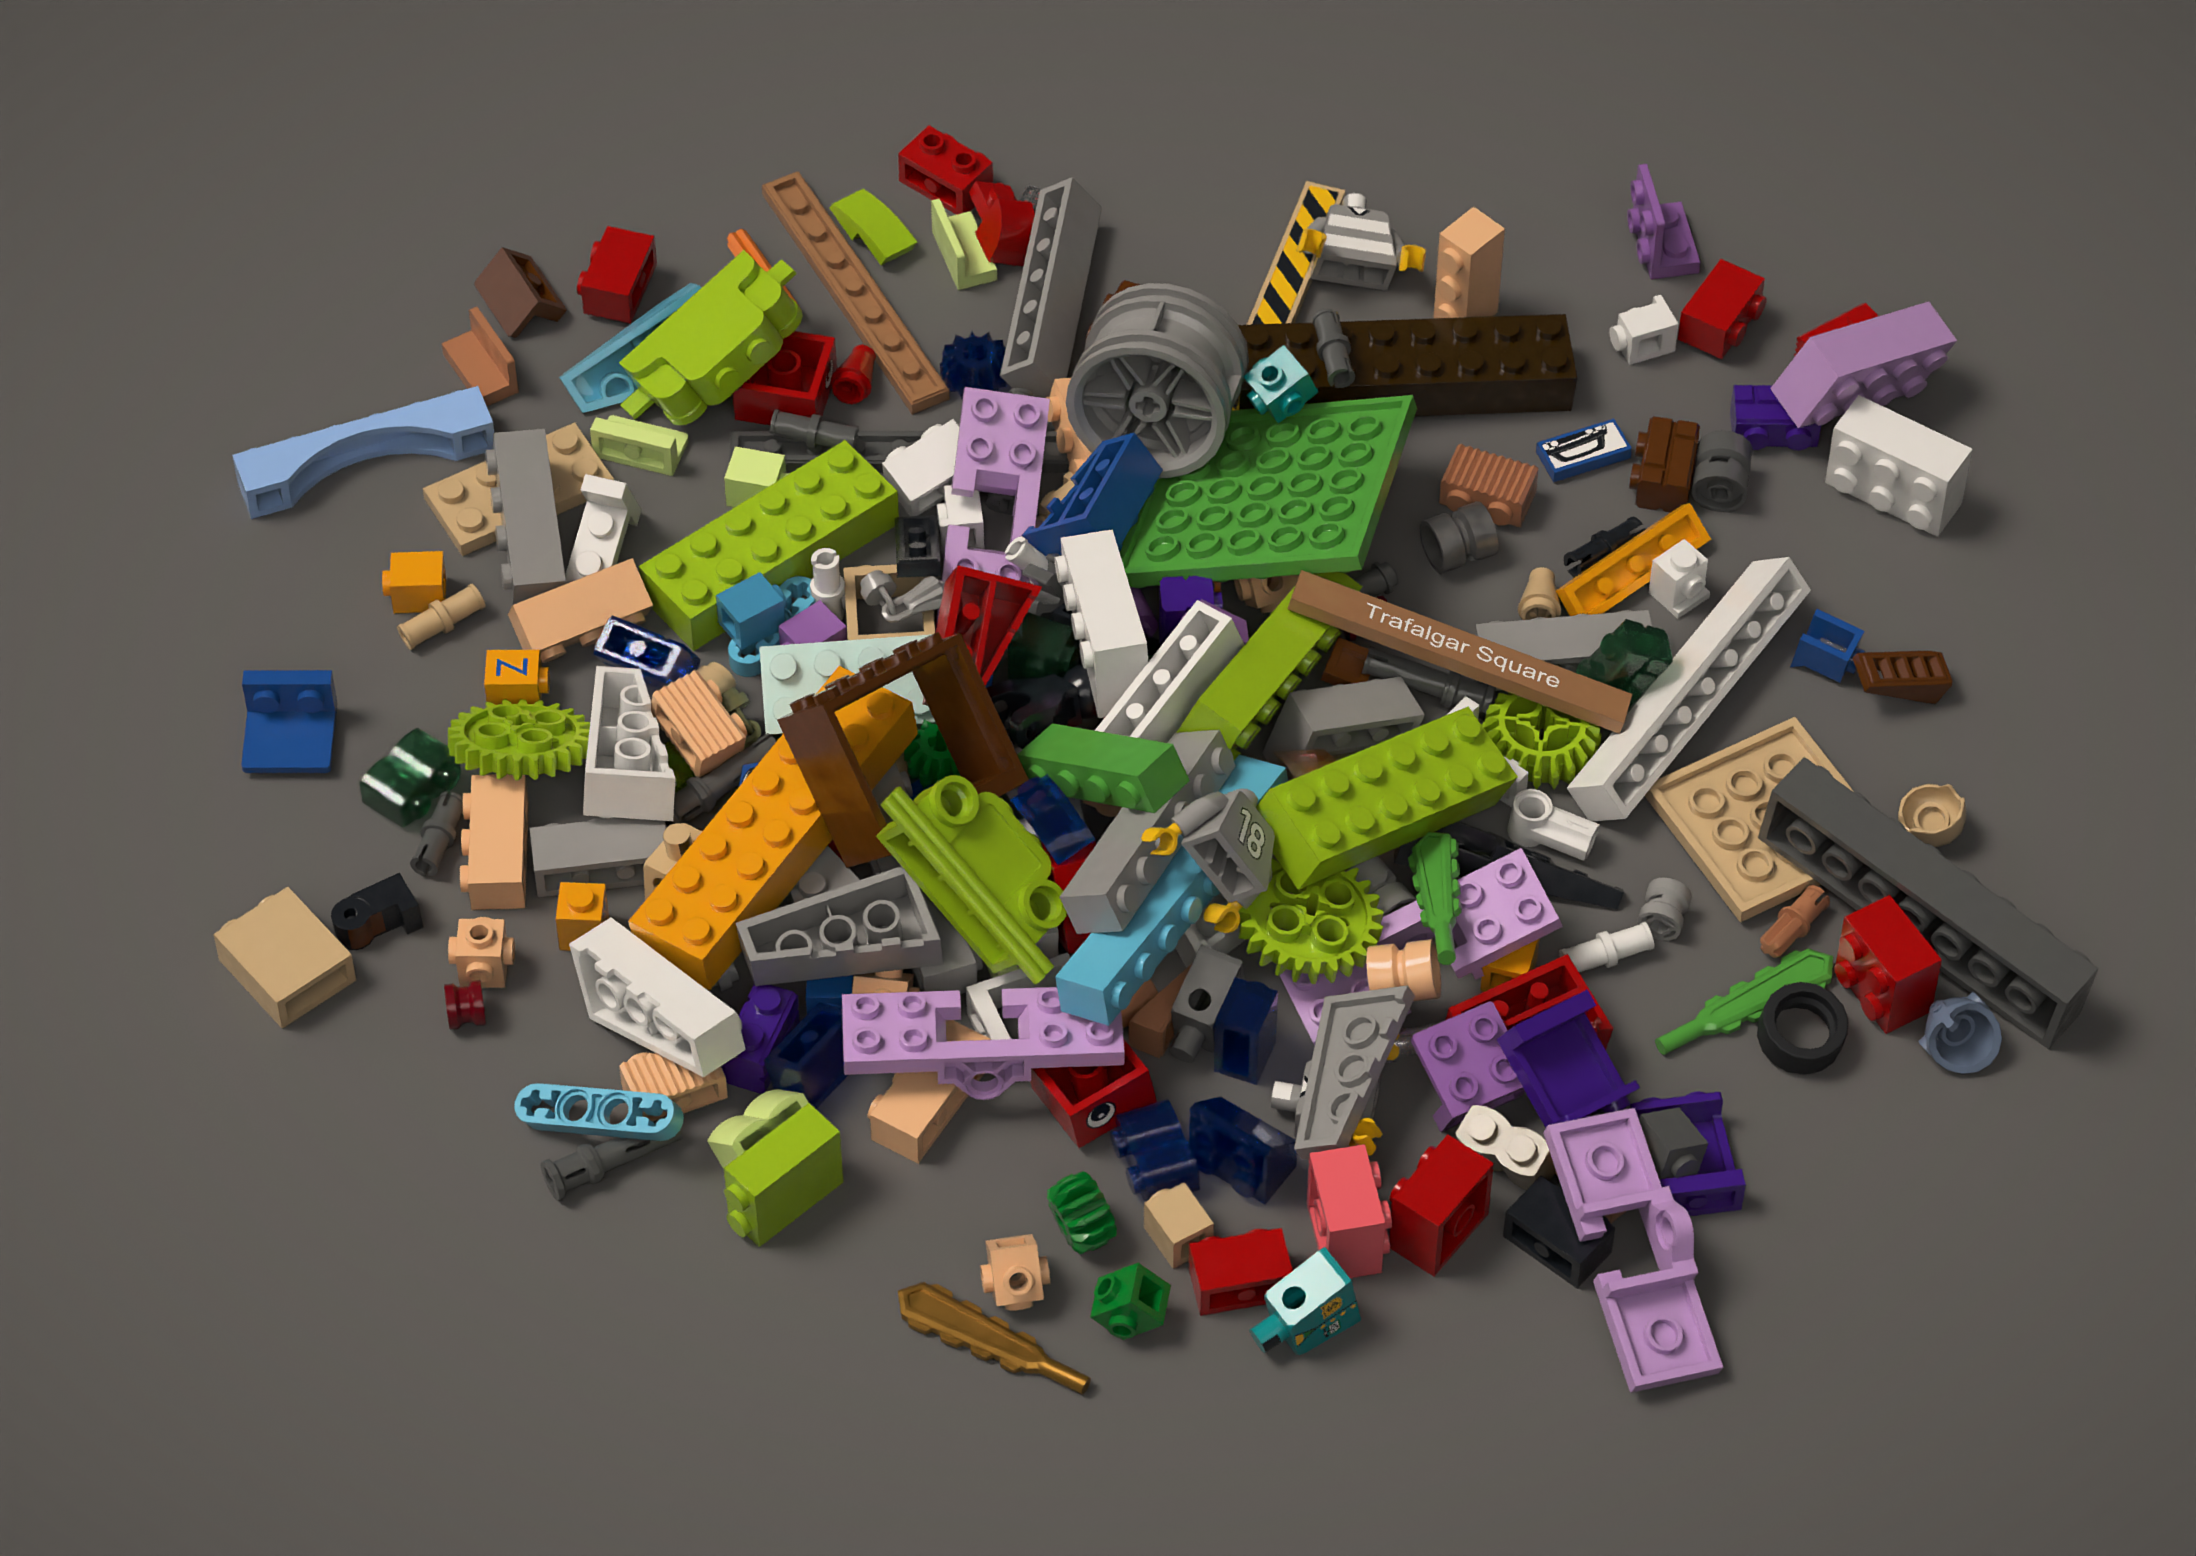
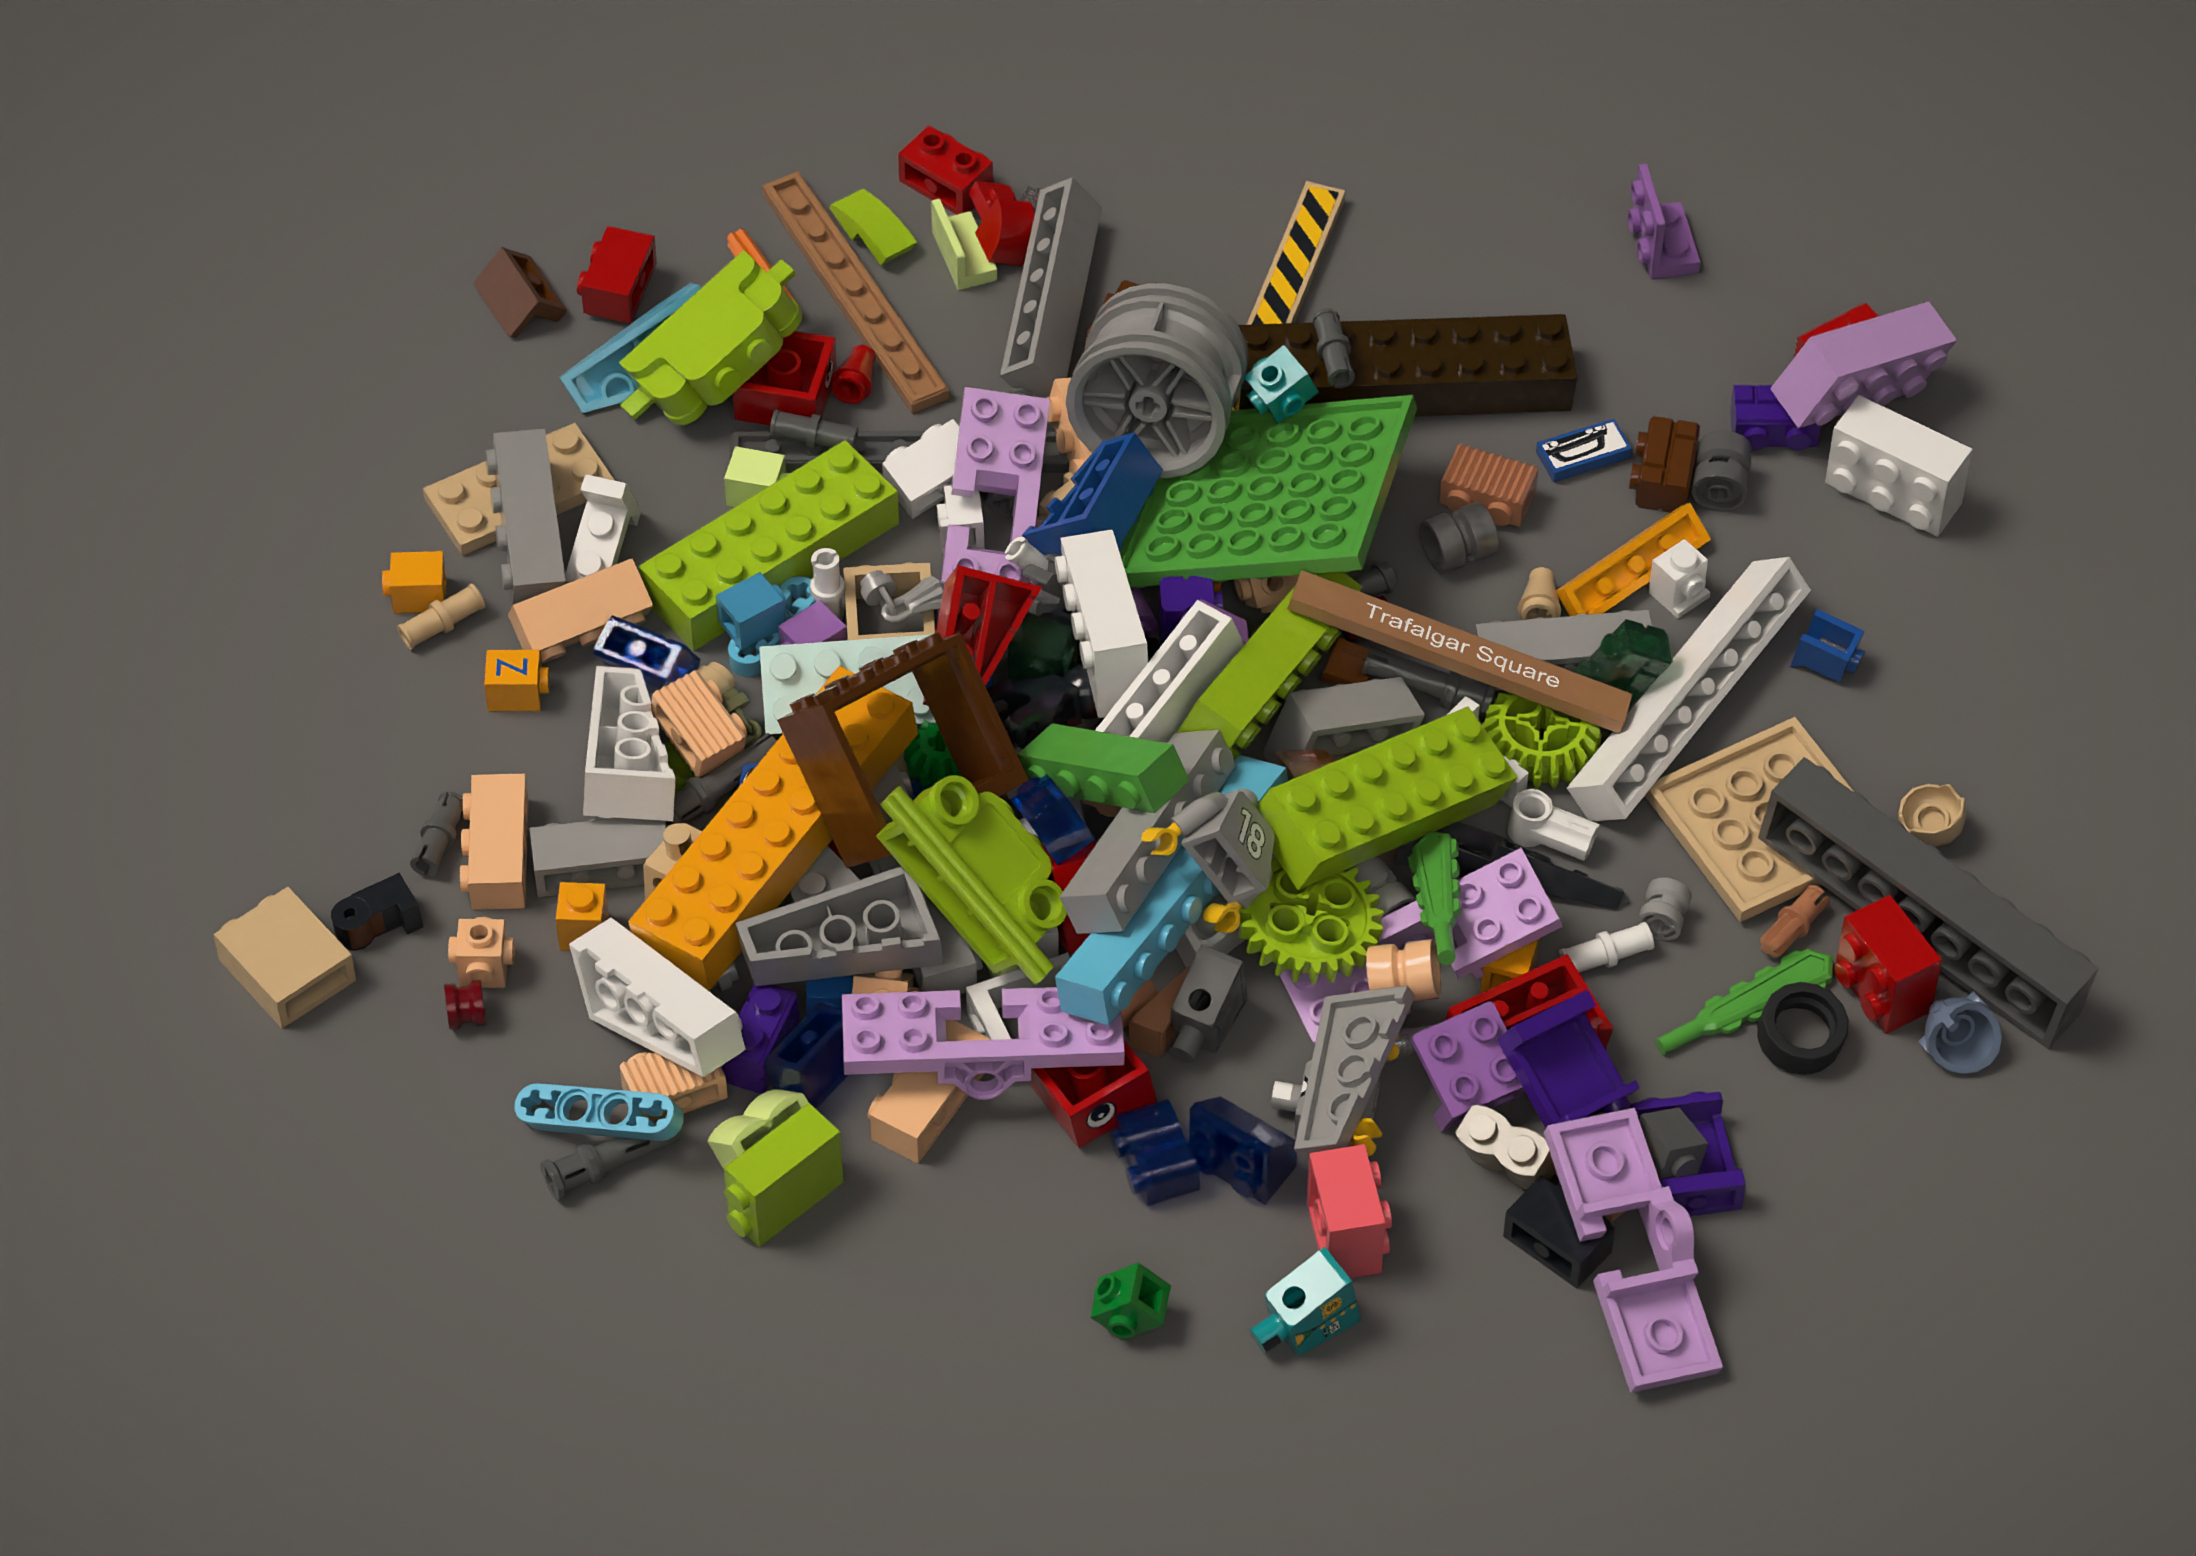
(289, 721): blue bracket -> none
(409, 778): clear green brick -> none
(444, 427): light blue arch -> none
(482, 360): nougat panel -> none
(519, 739): lime gear -> none
(638, 444): yellowish green panel -> none
(917, 546): black tile -> none
(962, 1324): pearl gold sword -> none
(973, 363): clear blue gear -> none
(1009, 1257): light nougat brick -> none
(1081, 1212): green gear -> none
(1175, 1220): tan brick -> none
(1237, 1269): red brick -> none
(1245, 1030): clear blue piece -> none
(1357, 246): light grey torso -> none
(1440, 1204): red brick -> none
(1469, 267): light nougat brick -> none
(1601, 545): black pin -> none
(1645, 332): white brick -> none
(1722, 309): red brick -> none
(1919, 677): reddish brown slope -> none

